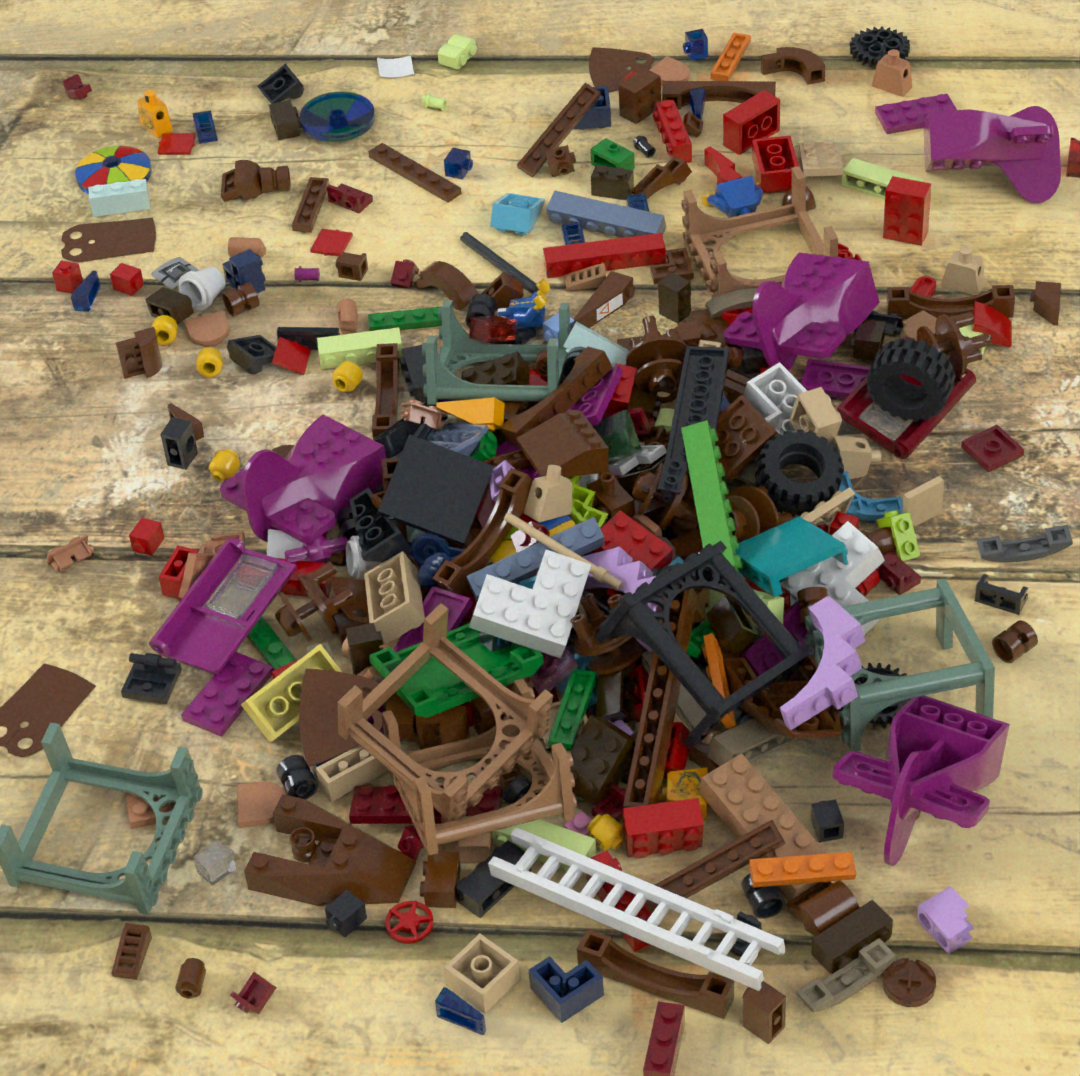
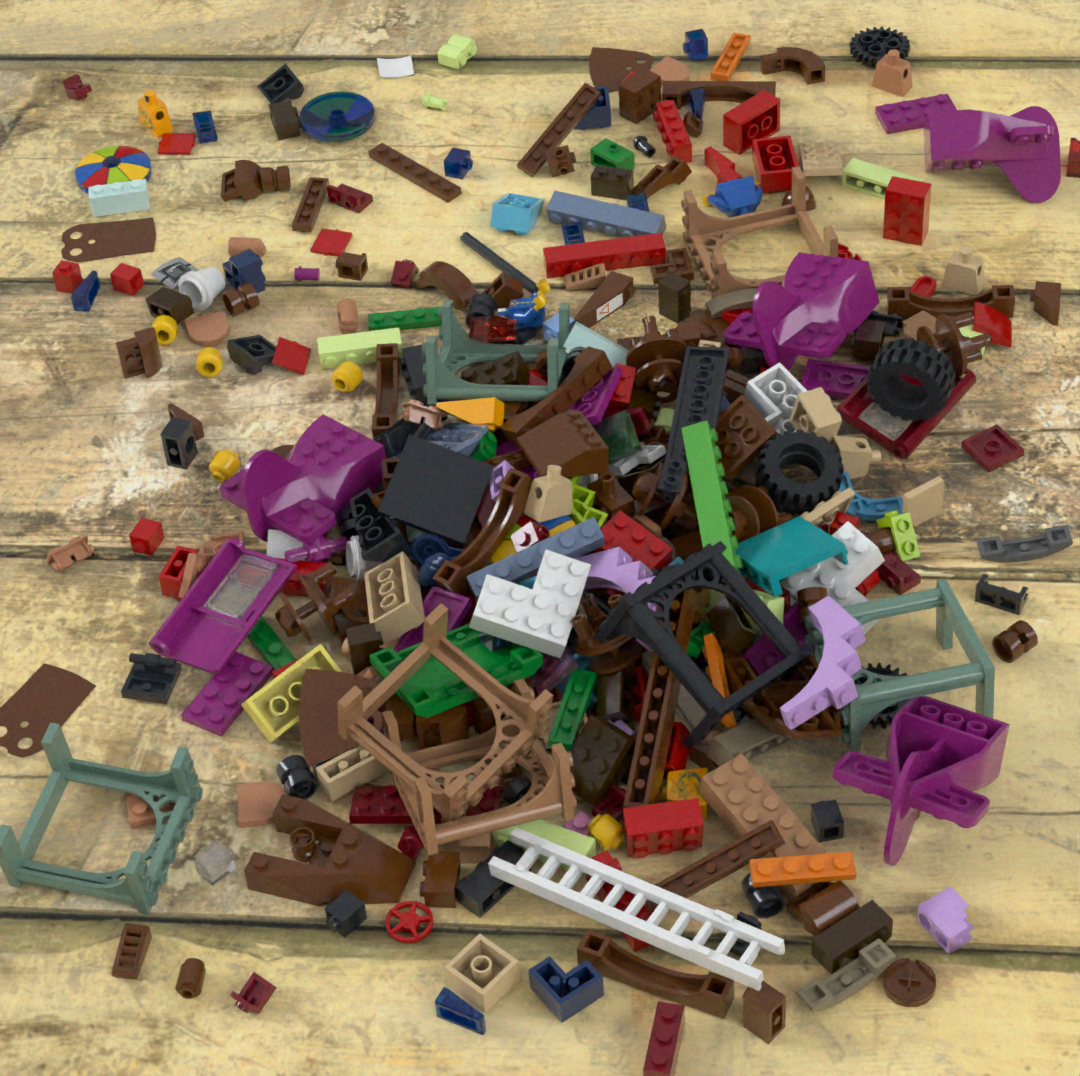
(306, 335): black plate -> none
(599, 573): tan bar -> none

